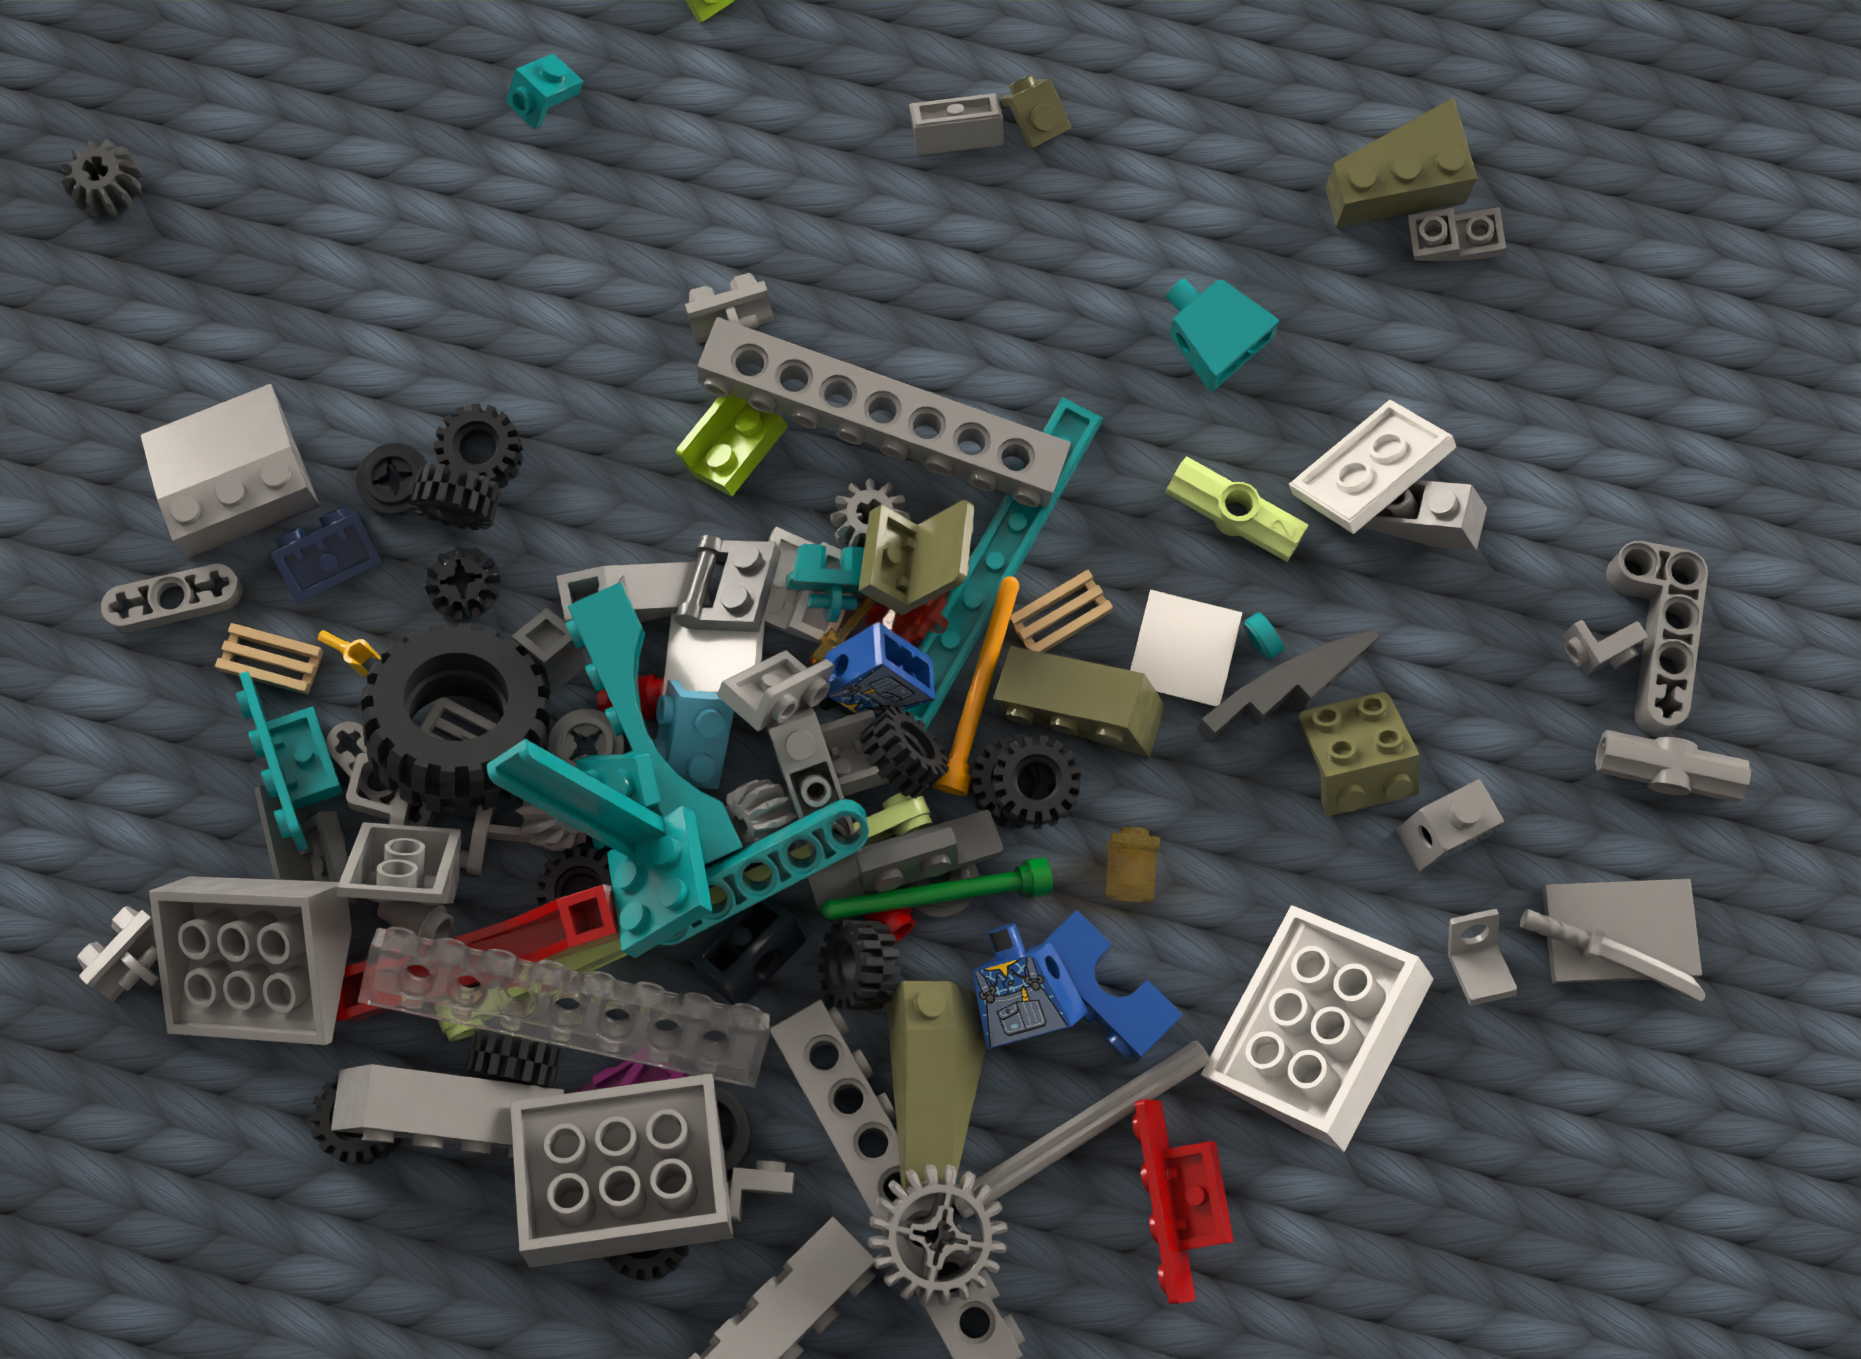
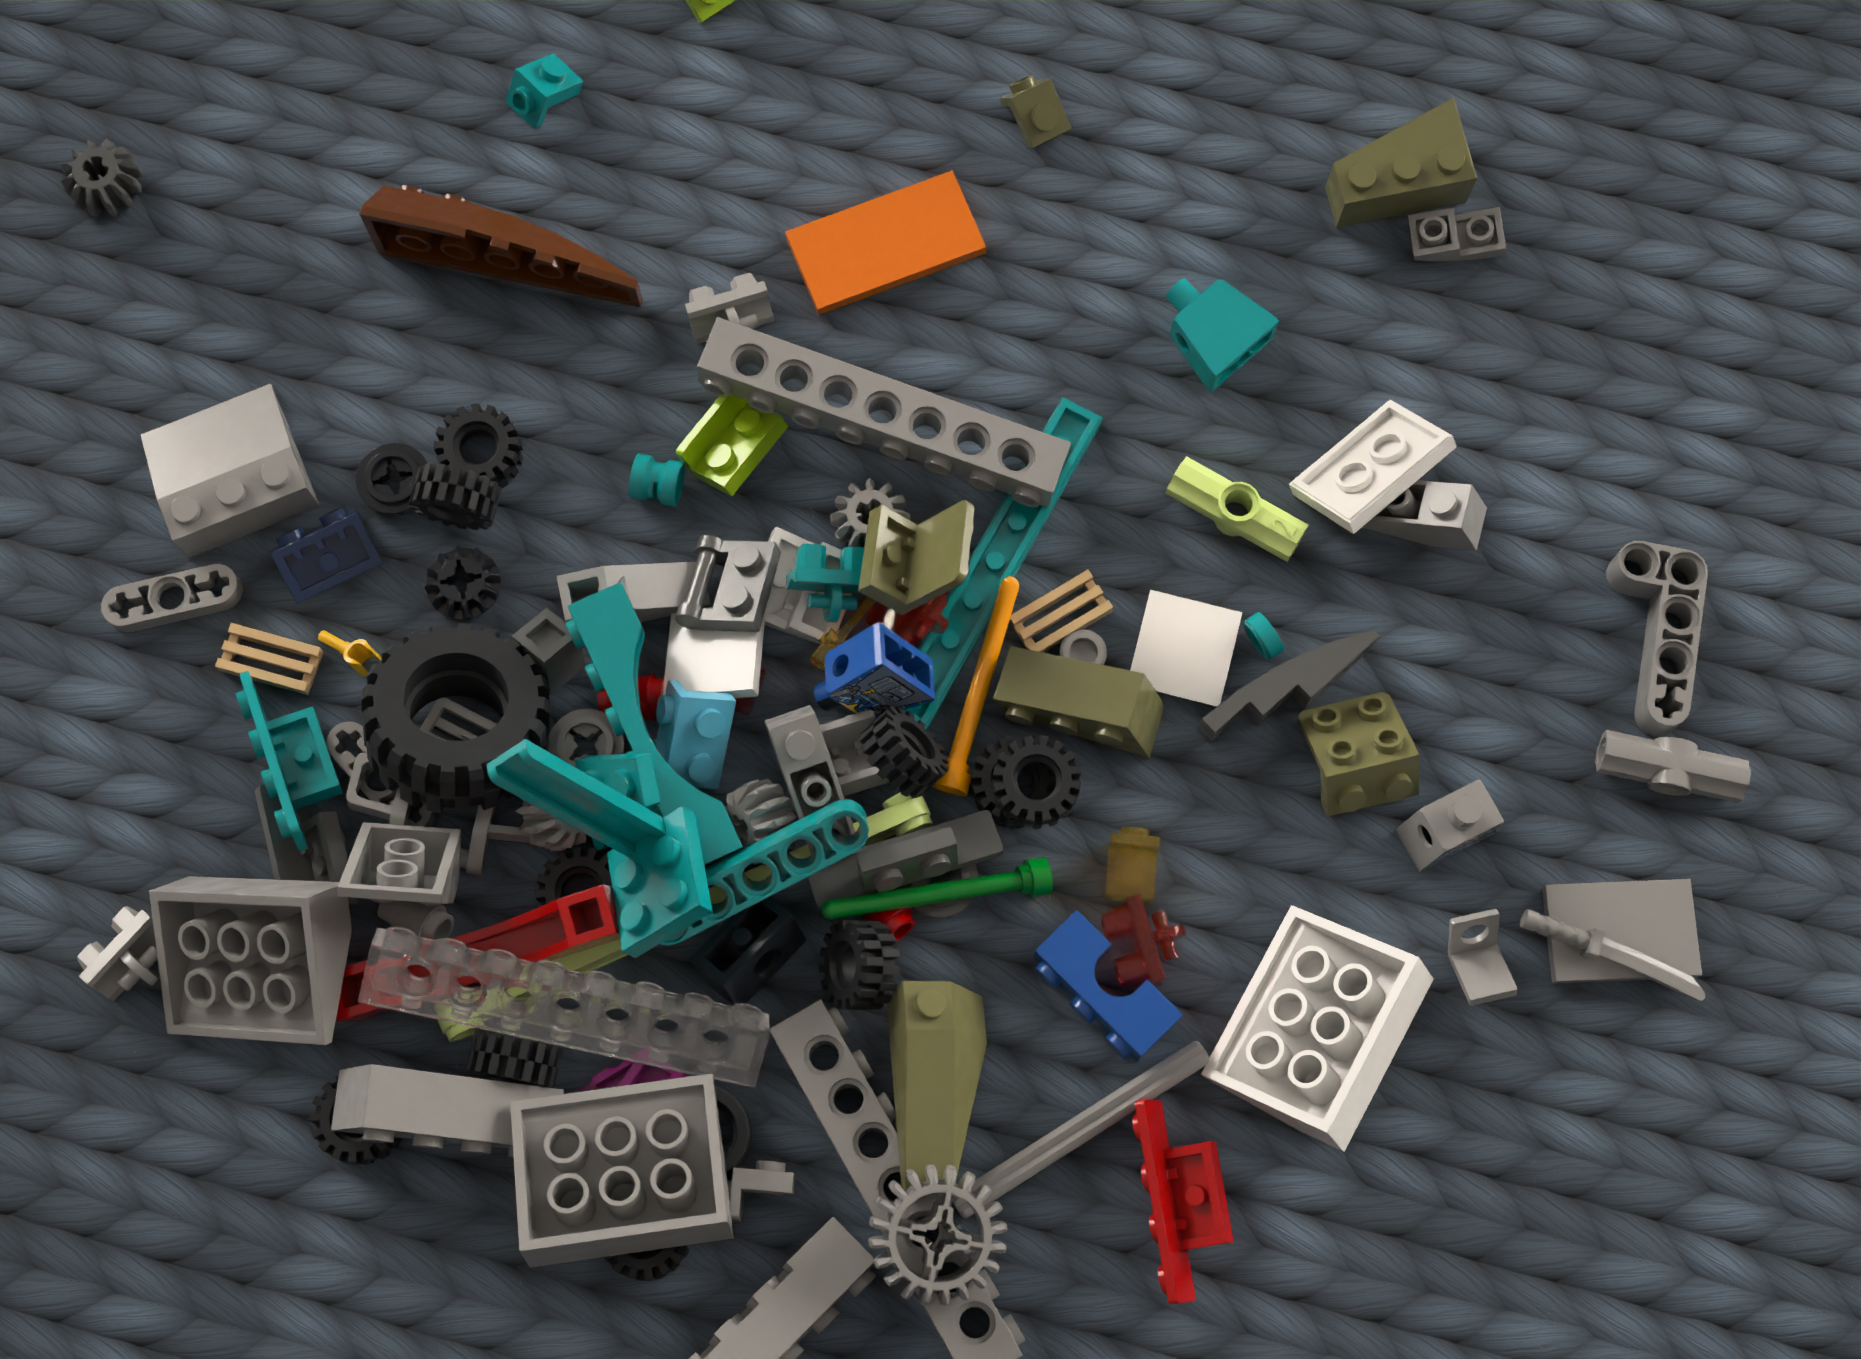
(488, 243): none -> reddish brown wedge
(656, 480): none -> teal wheel
(775, 689): light grey bracket -> none
(885, 242): none -> orange tile
(957, 124): light grey slope -> none
(1024, 990): torso -> none
(1084, 646): none -> light grey tile
(1133, 921): none -> clear red hips
(1614, 650): light grey bracket -> none

